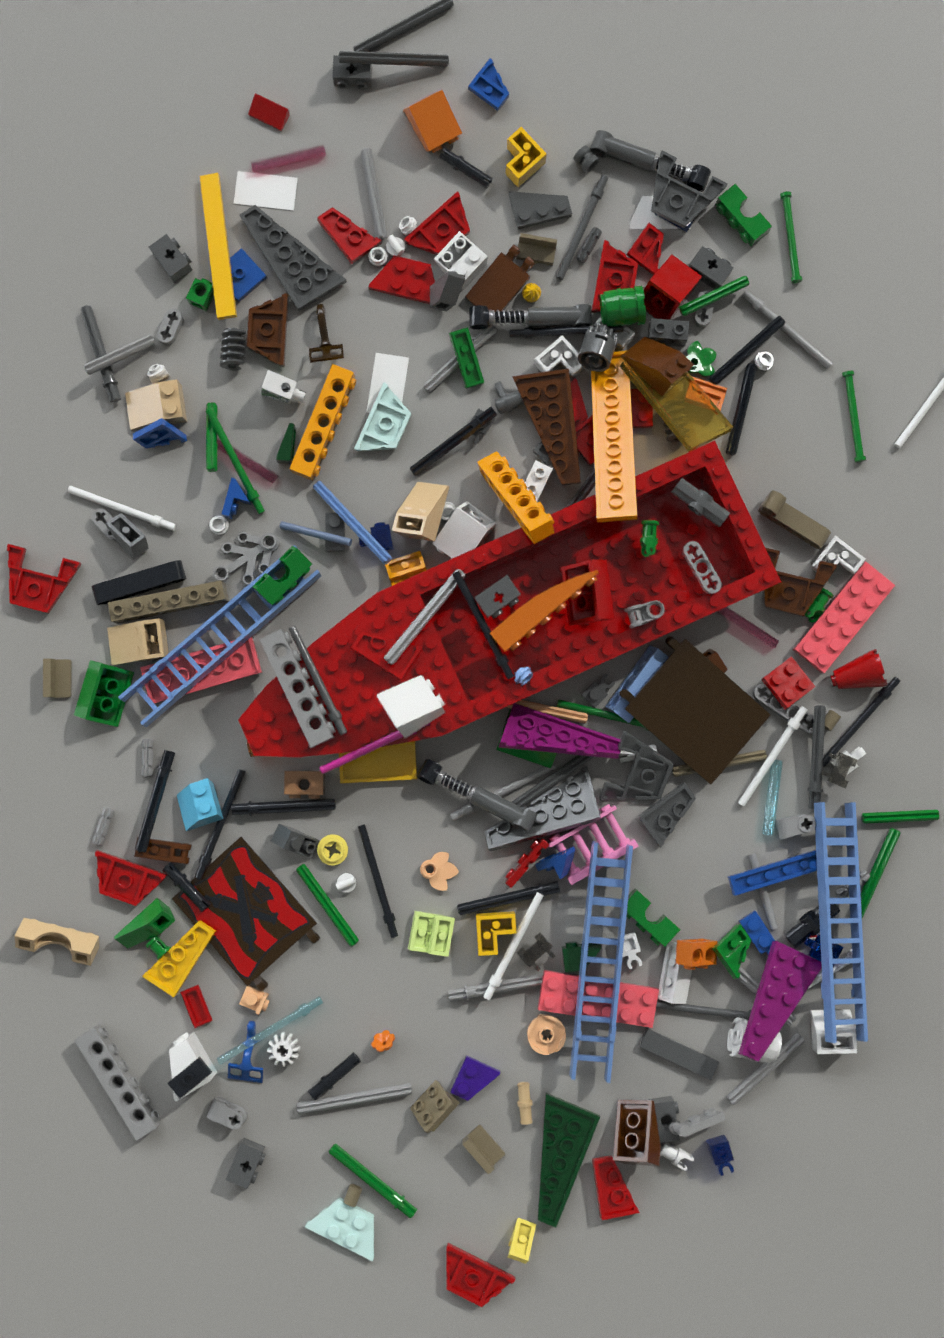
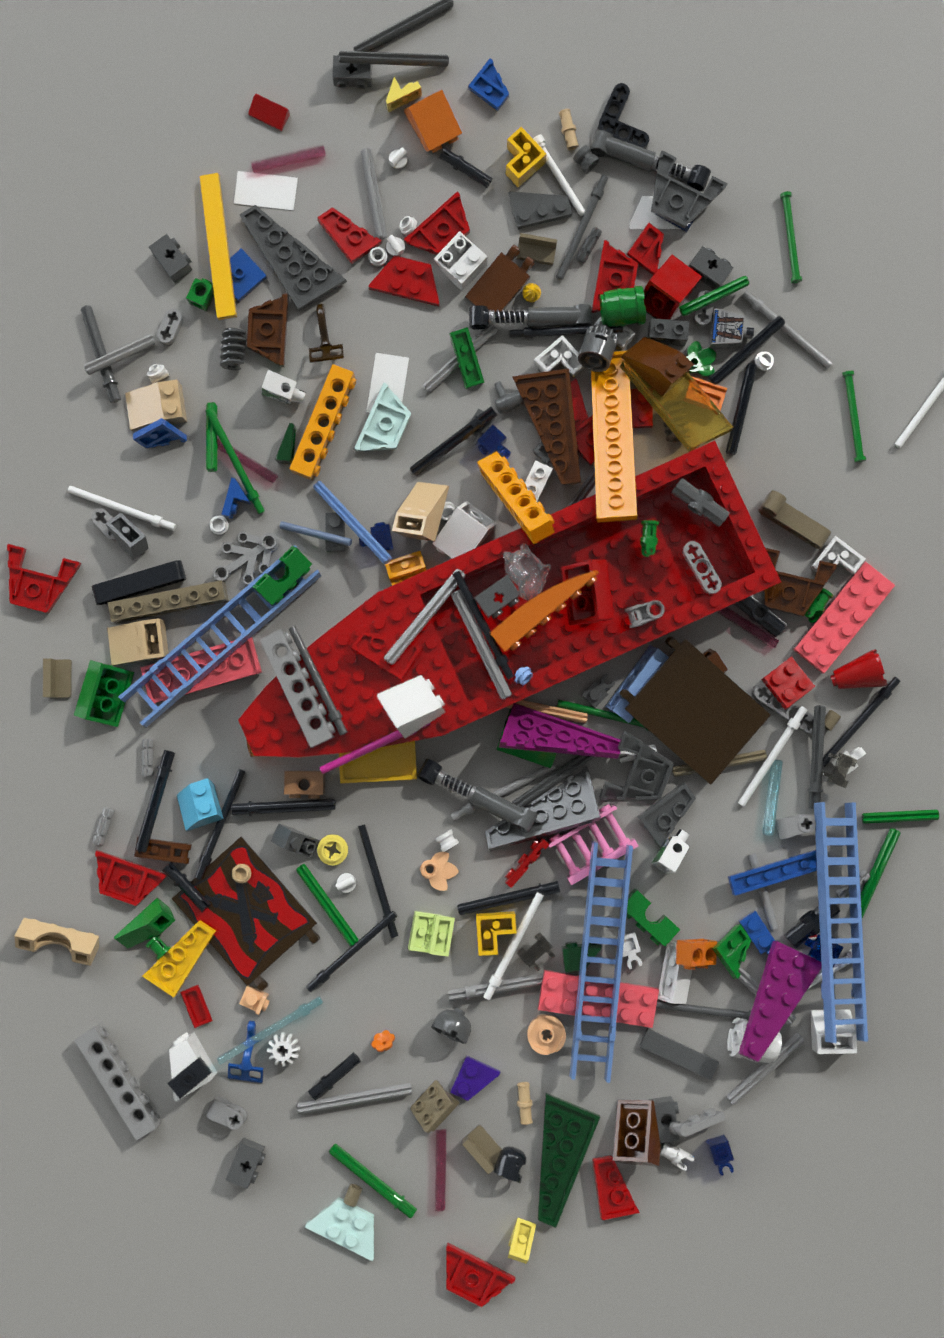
(241, 873): none -> tan plate
(325, 974): none -> black bar
(398, 97): none -> light yellow slope
(398, 158): none -> white plate
(440, 1170): none -> clear pink axle
(446, 291): dark grey slope -> none
(446, 840): none -> white wheel
(453, 1025): none -> dark grey cylinder
(481, 644): none -> light grey axle
(493, 441): none -> clear blue brick
(509, 1163): none -> black helmet
(526, 571): none -> clear hair
(559, 861): blue slope -> none
(560, 178): none -> white piece
(568, 129): none -> tan pin
(613, 119): none -> black beam
(667, 859): none -> white torso
(728, 330): none -> torso
(750, 228): green arch -> none
(768, 621): none -> black piece

